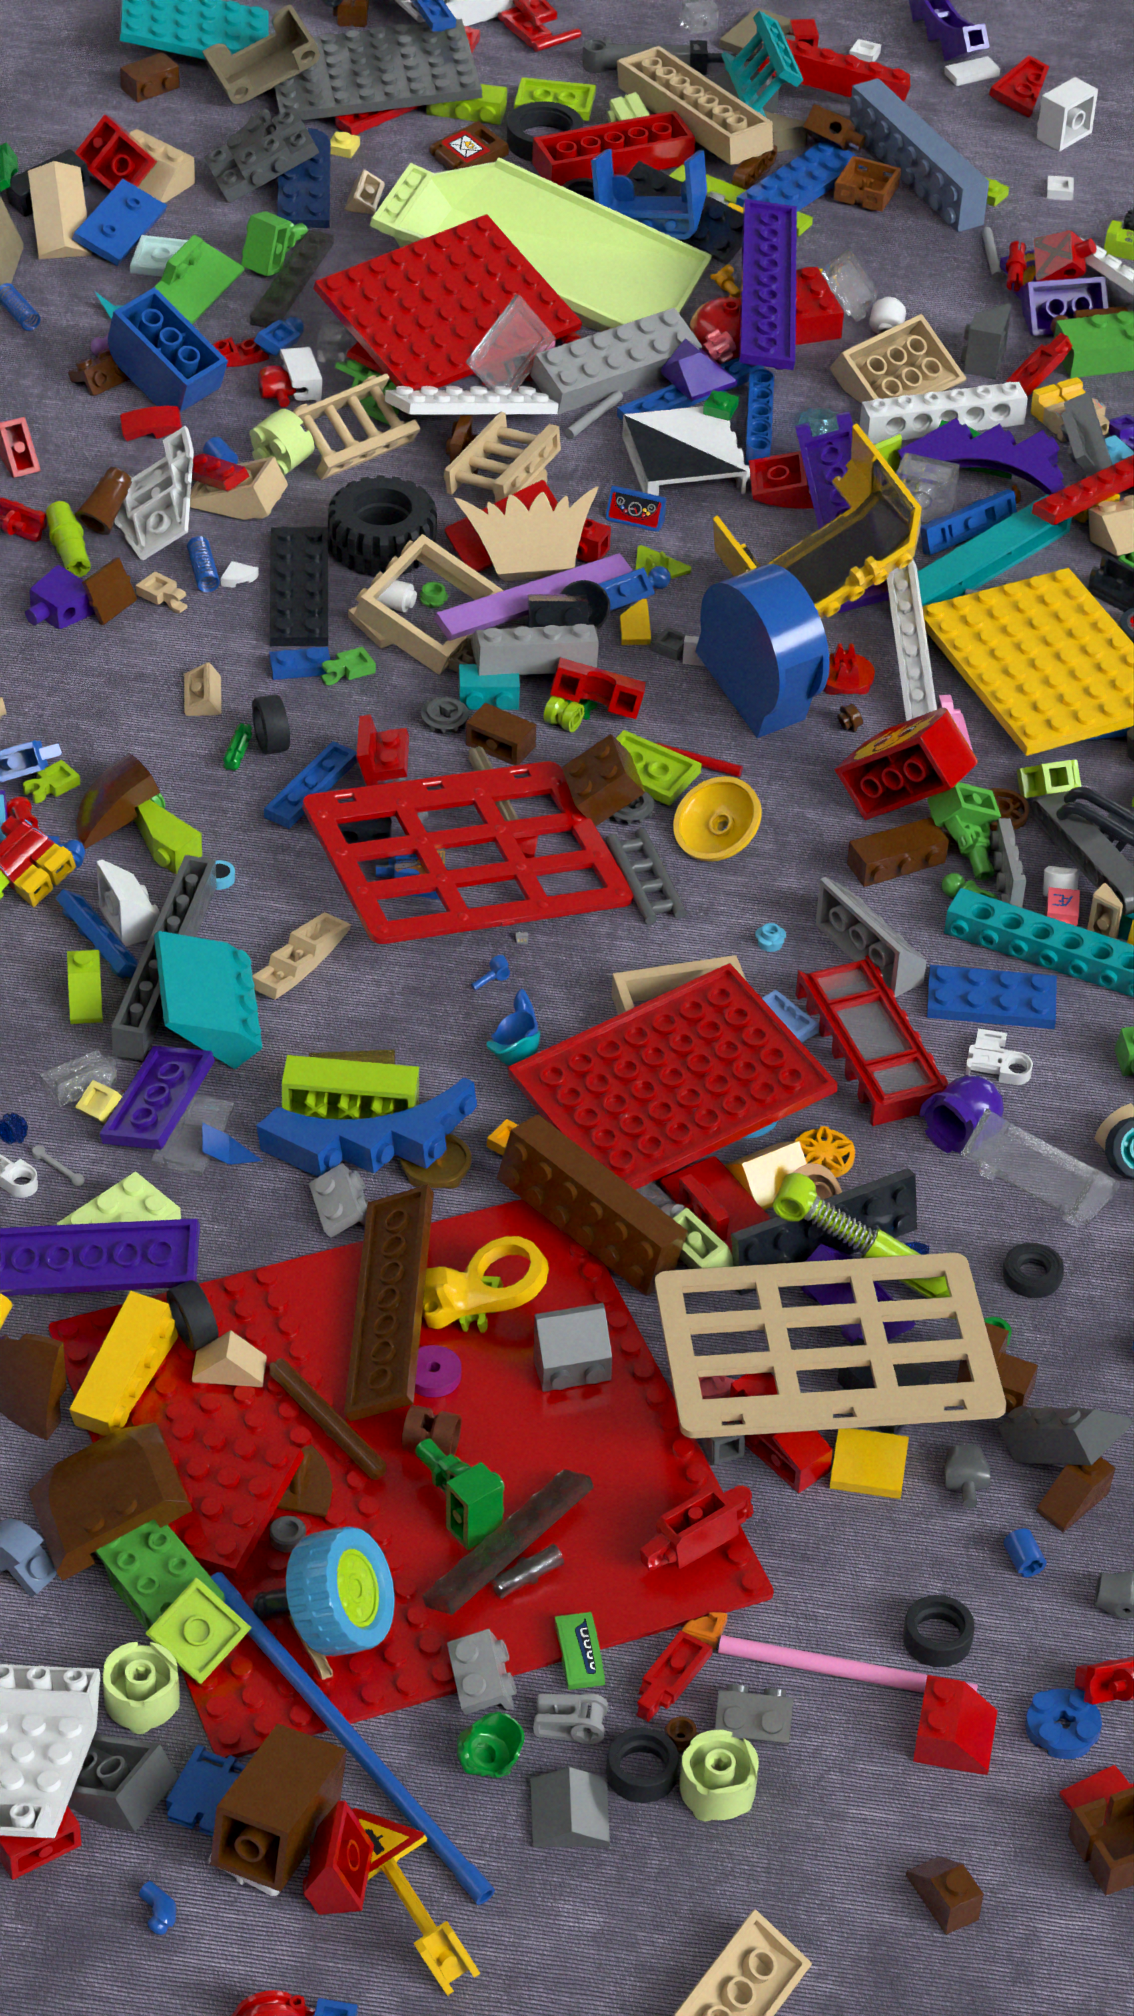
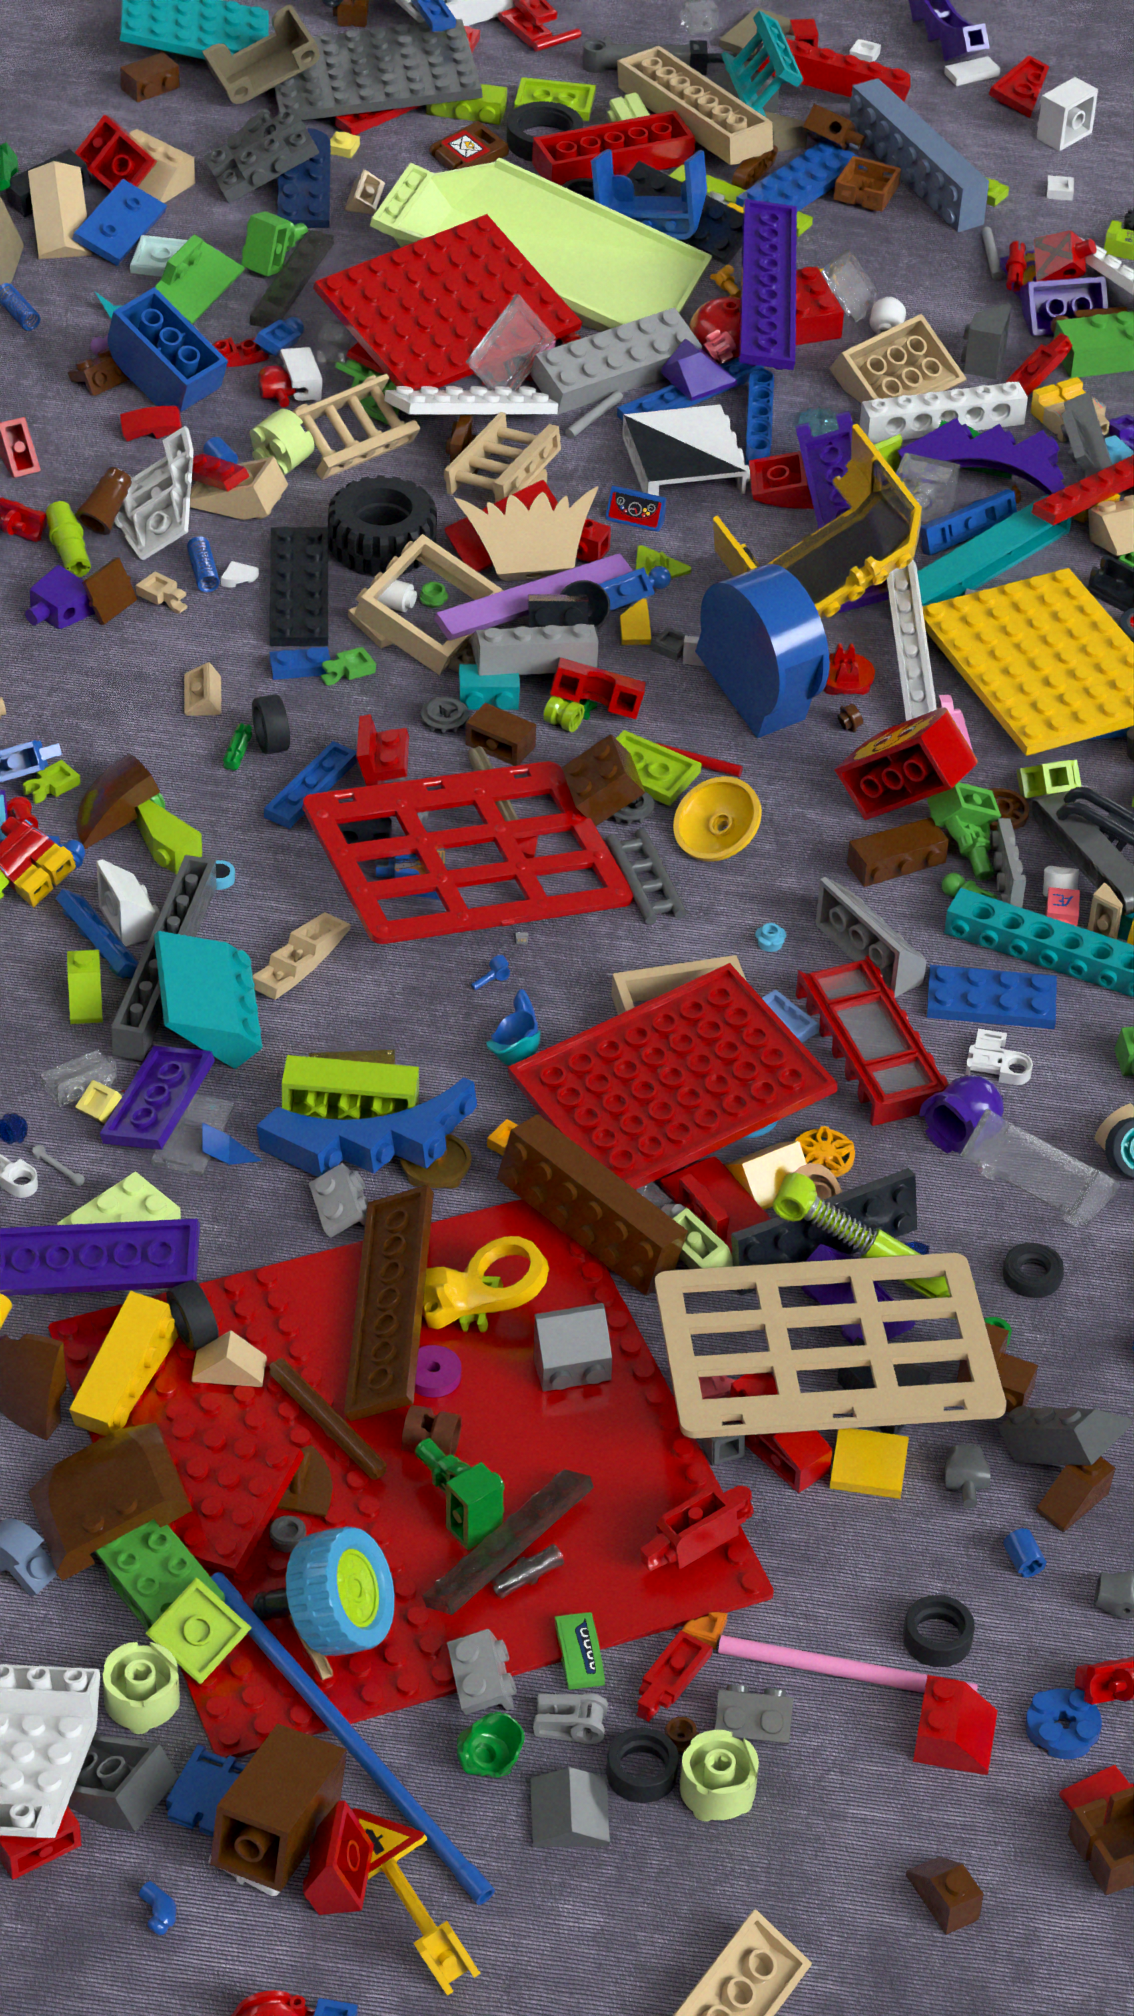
(720, 405): green plate -> none

